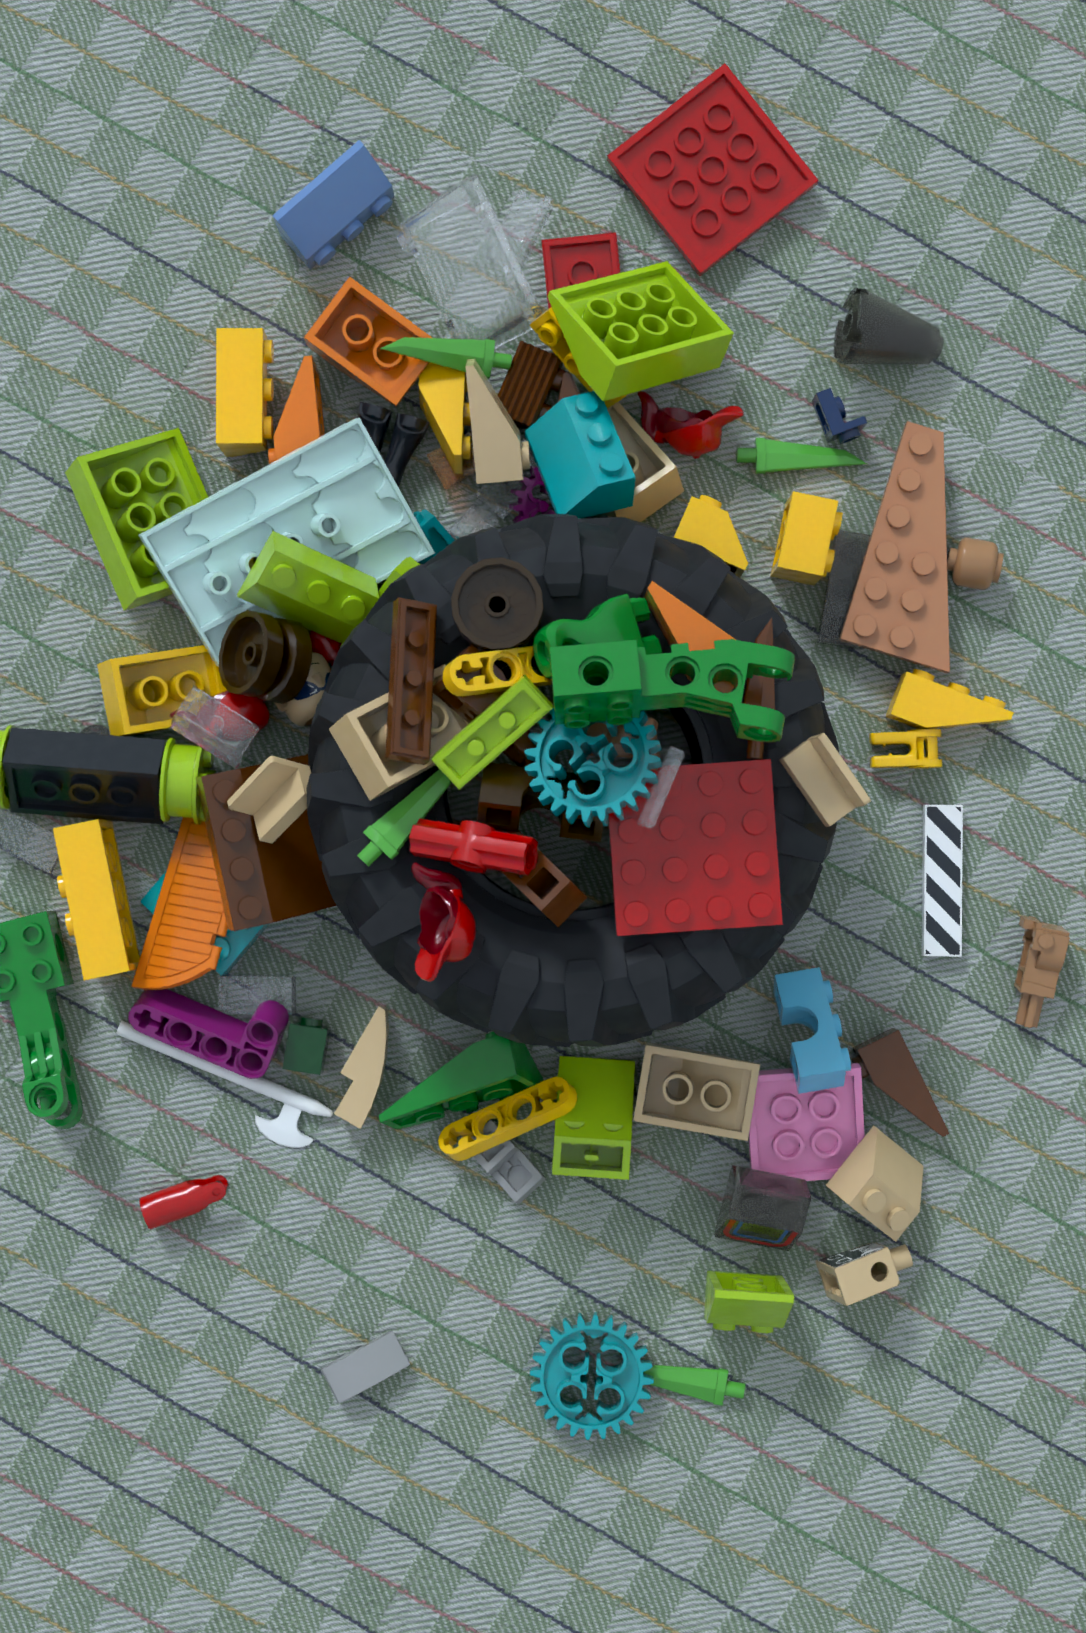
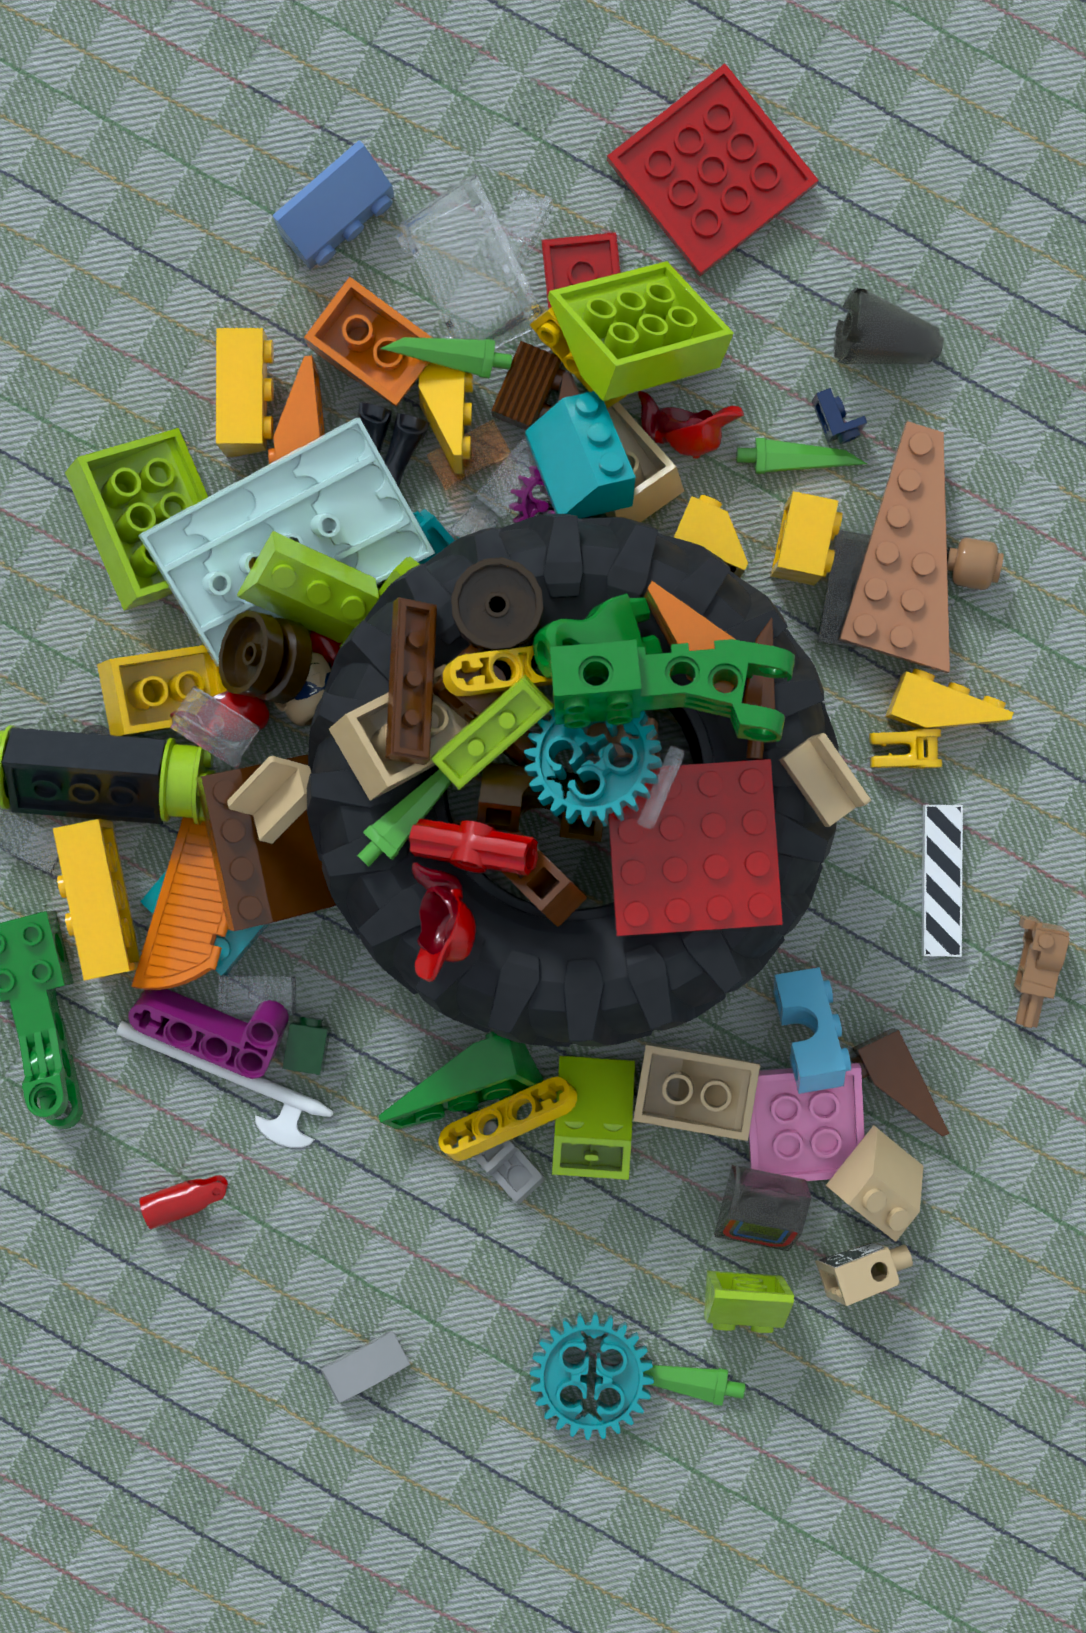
(366, 1070): tan slope -> none
(495, 437): tan slope -> none

